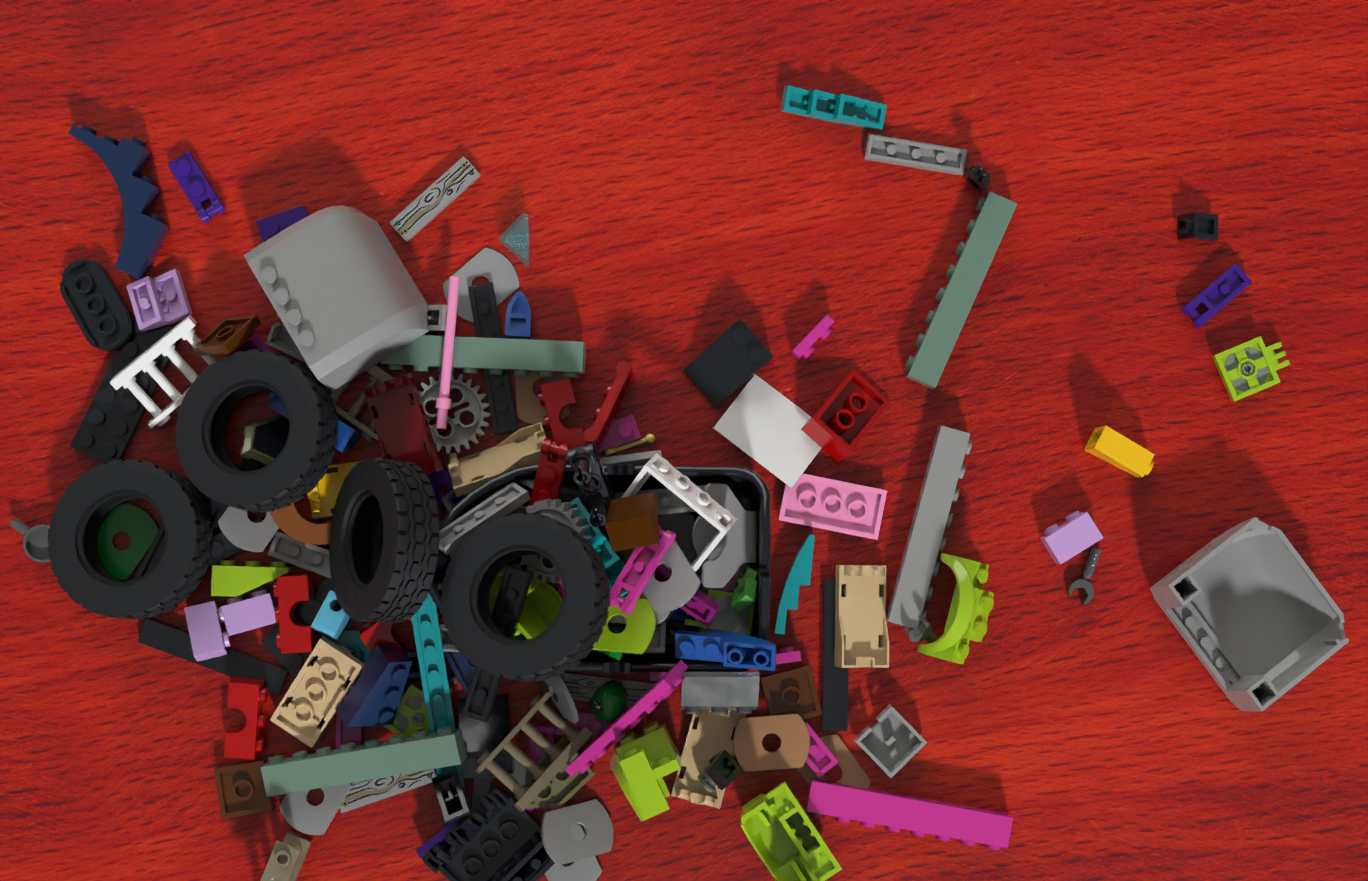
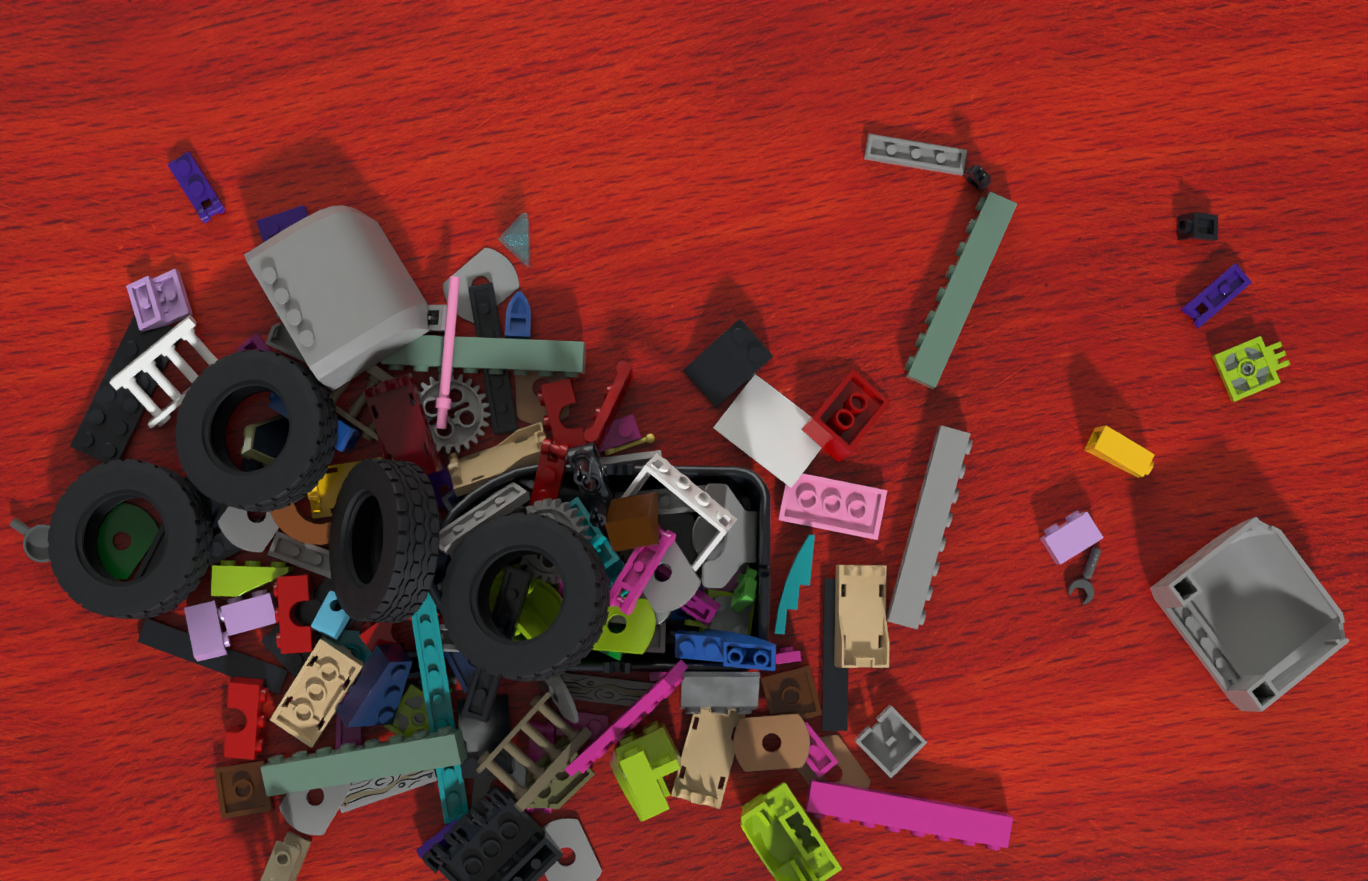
(97, 305): black tile -> none
(141, 233): dark blue arch -> none
(227, 336): reddish brown plate -> none
(435, 199): light grey tile -> none
(451, 796): black slope -> none
(557, 838): light grey piece -> none
(608, 701): green piece -> none
(707, 781): dark grey bush -> none
(722, 769): black bracket -> none
(821, 331): dark pink plate -> none
(833, 107): teal slope -> none
(922, 633): dark grey piece -> none
(967, 611): lime piece -> none

